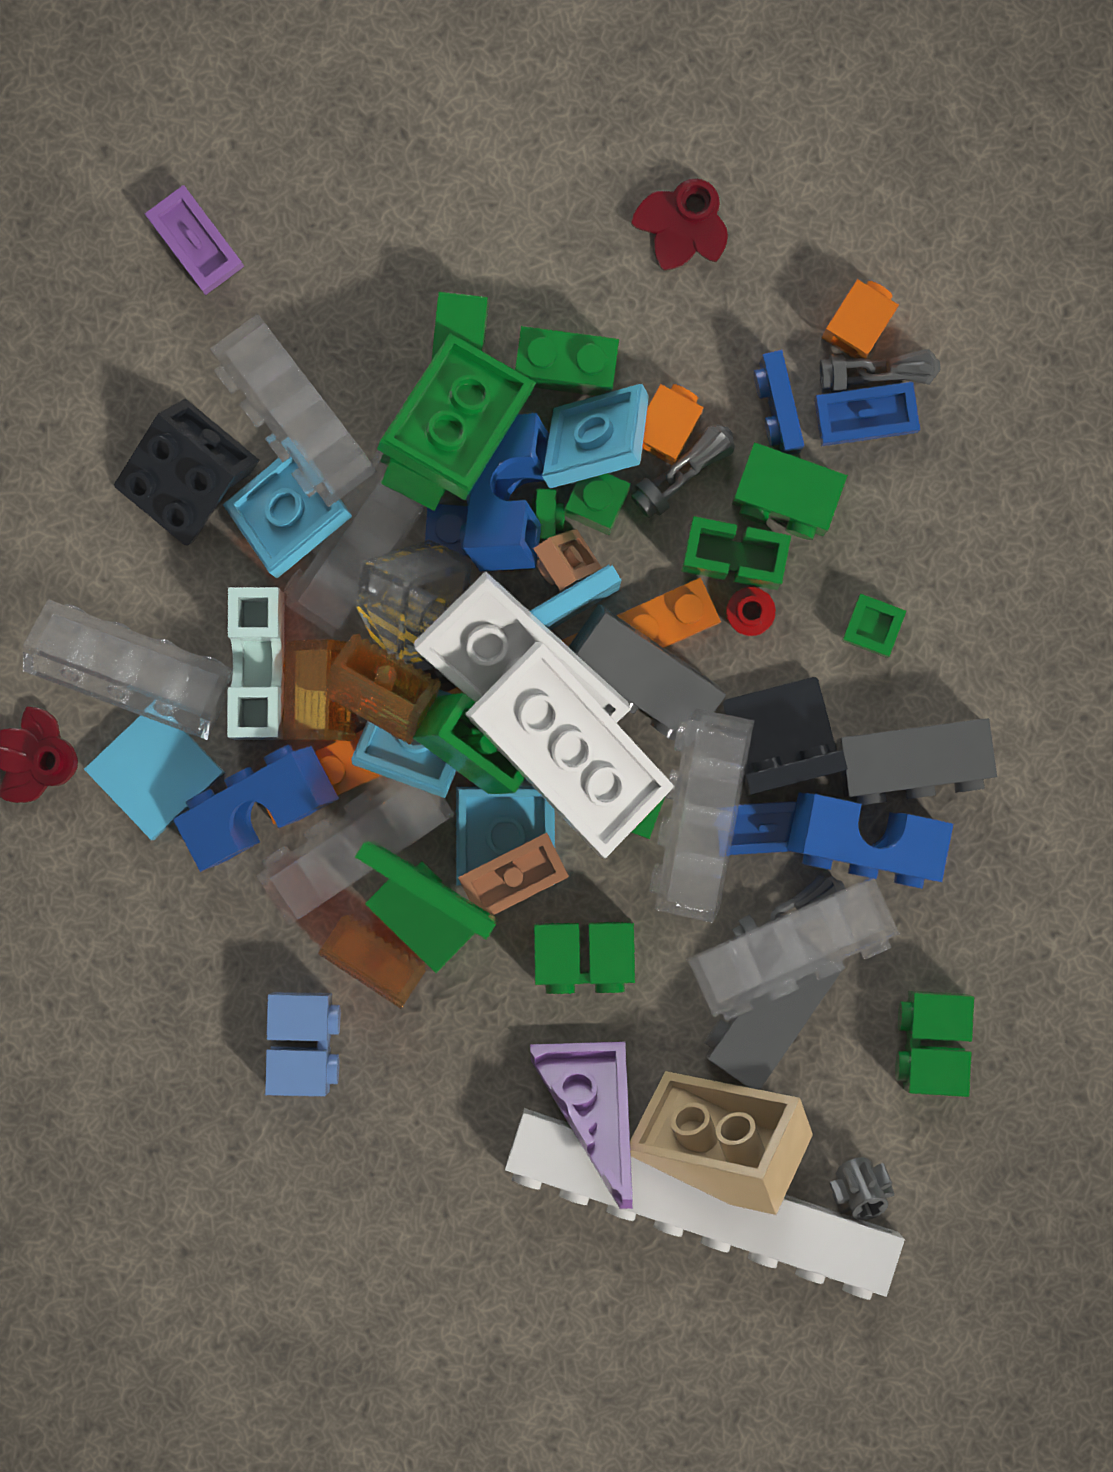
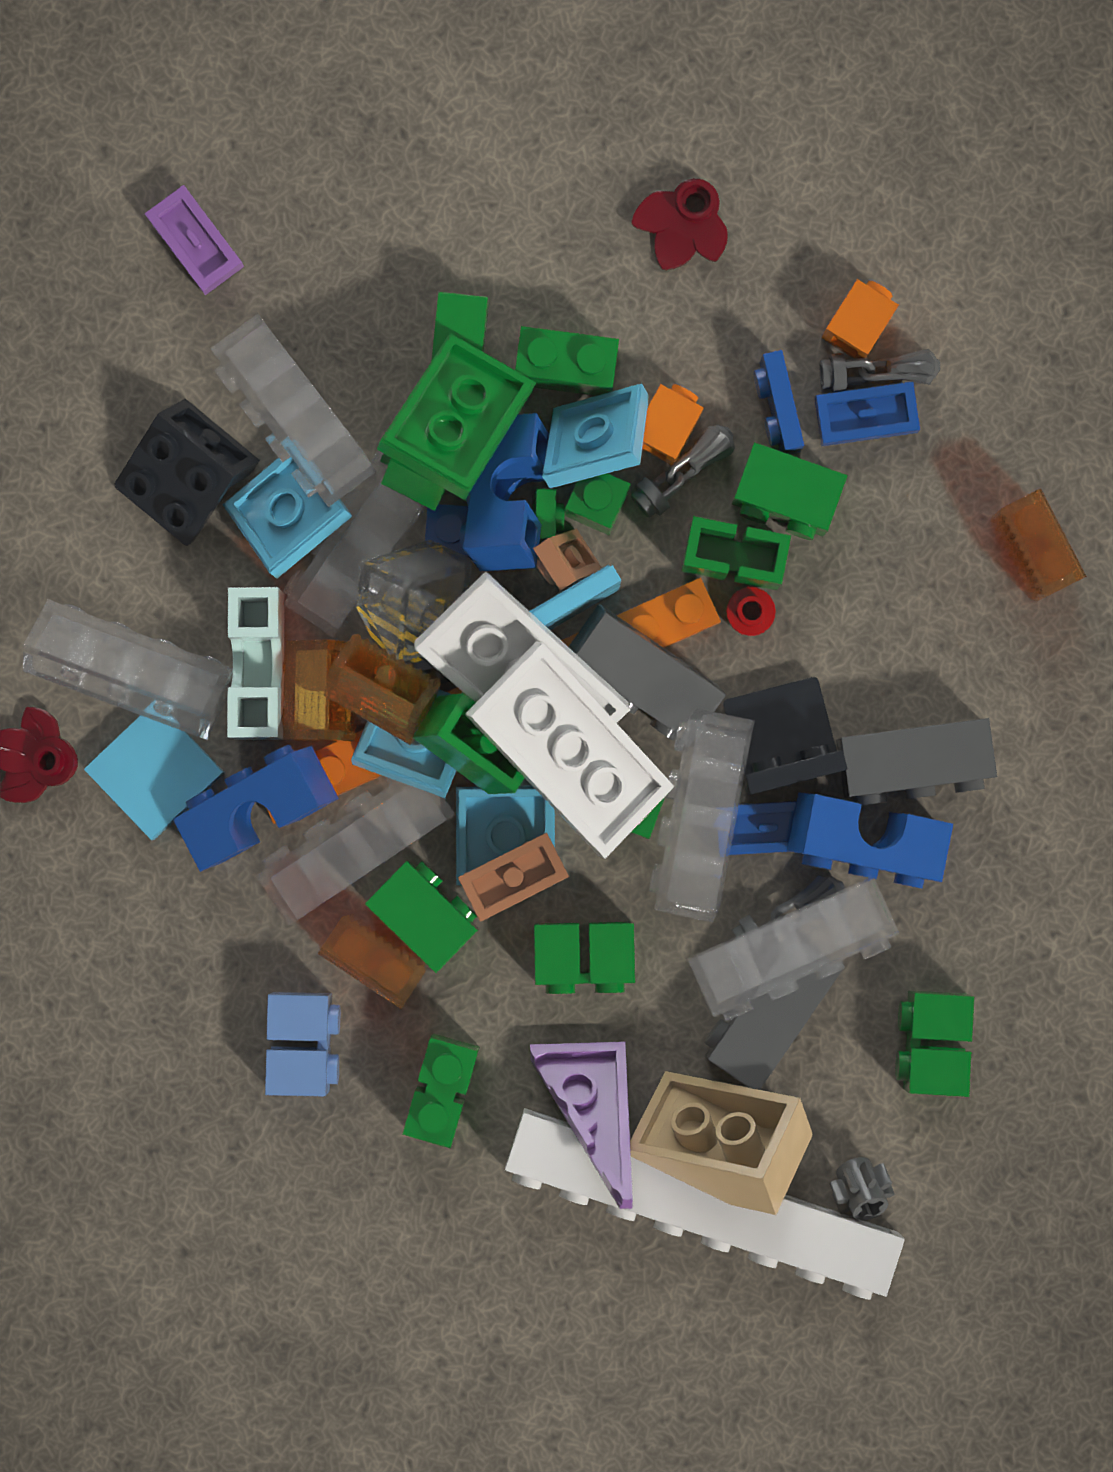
(427, 888): green tile -> none
(435, 1109): none -> green piece
(873, 625): green plate -> none
(1038, 545): none -> clear orange brick

